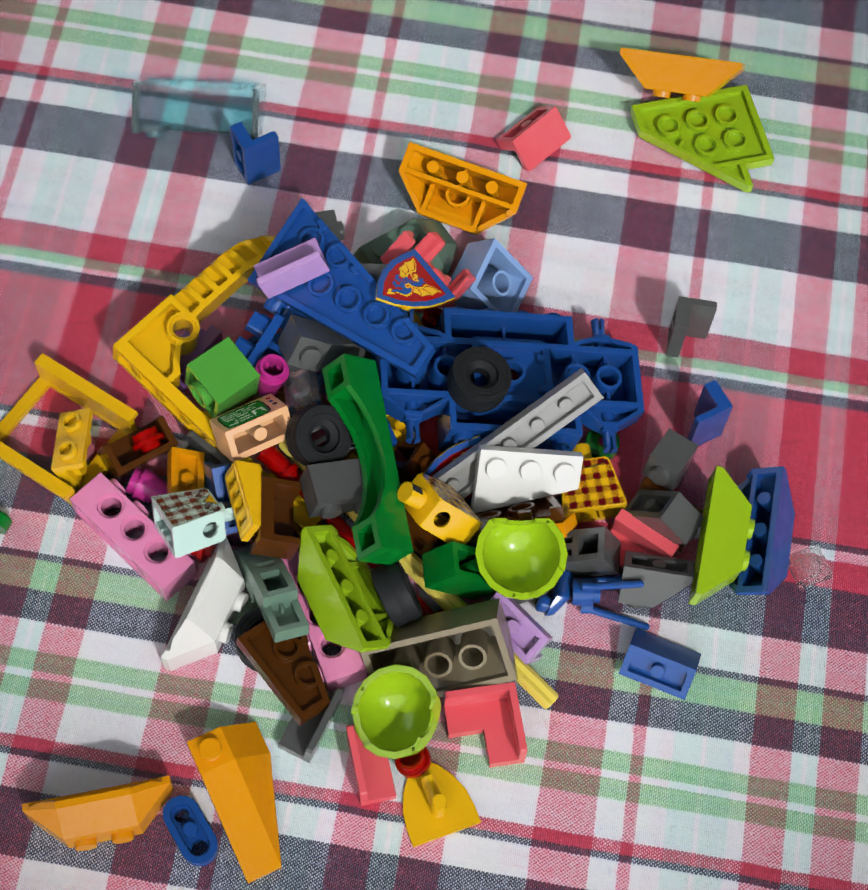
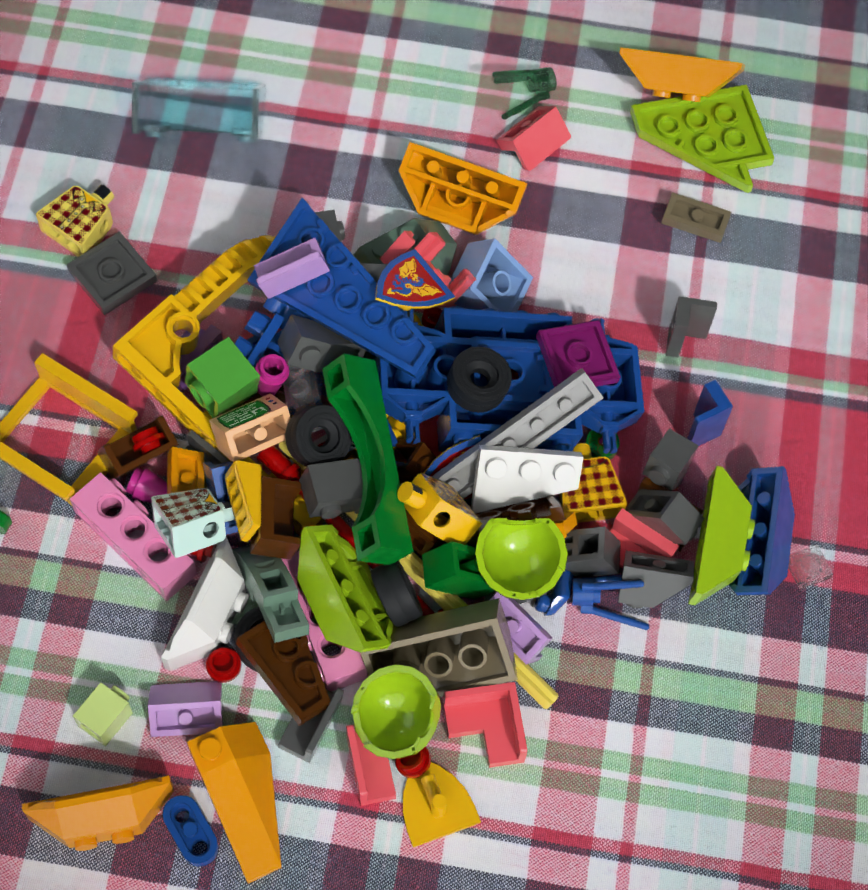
(72, 446): yellow bracket -> none
(77, 218): none -> light yellow torso
(103, 713): none -> yellowish green brick
(112, 273): none -> dark grey plate
(185, 708): none -> lavender panel
(223, 664): none -> red plate
(255, 157): blue panel -> none
(538, 81): none -> clear green plant
(578, 347): none -> magenta tile
(660, 663): blue panel -> none
(696, 217): none -> dark tan plate

